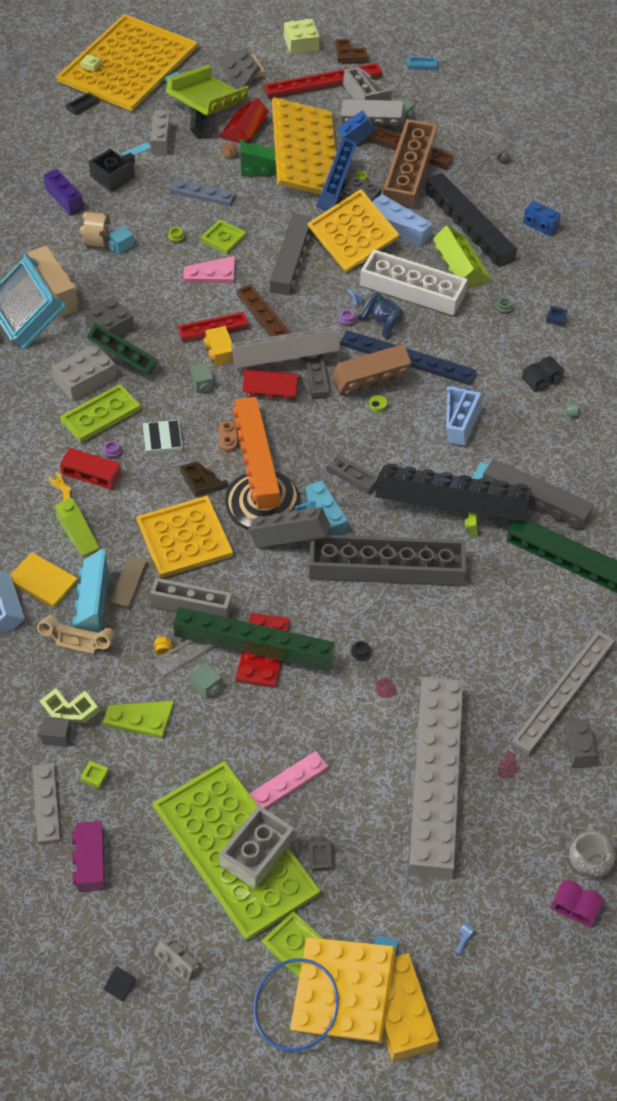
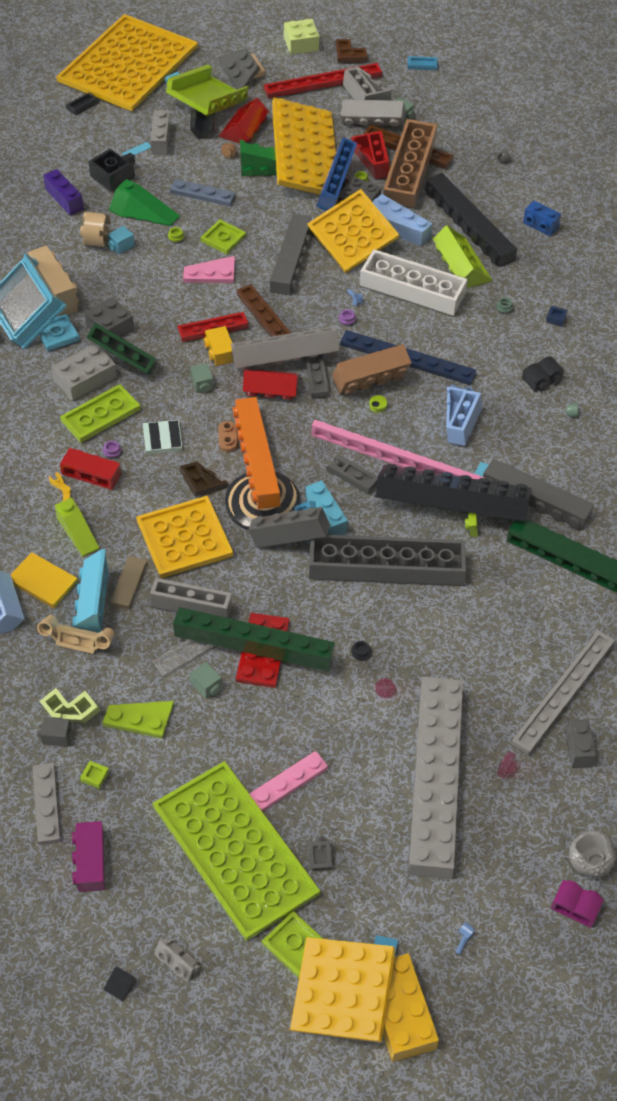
(59, 333): none -> medium azure plate
(90, 62): yellowish green plate -> none
(136, 202): none -> green wedge
(162, 645): yellow plate -> none
(256, 847): light grey brick -> none
(333, 1018): blue piece -> none
(357, 127): blue brick -> none
(372, 153): none -> red wedge
(380, 450): none -> bright pink plate
(383, 310): dark blue hair -> none

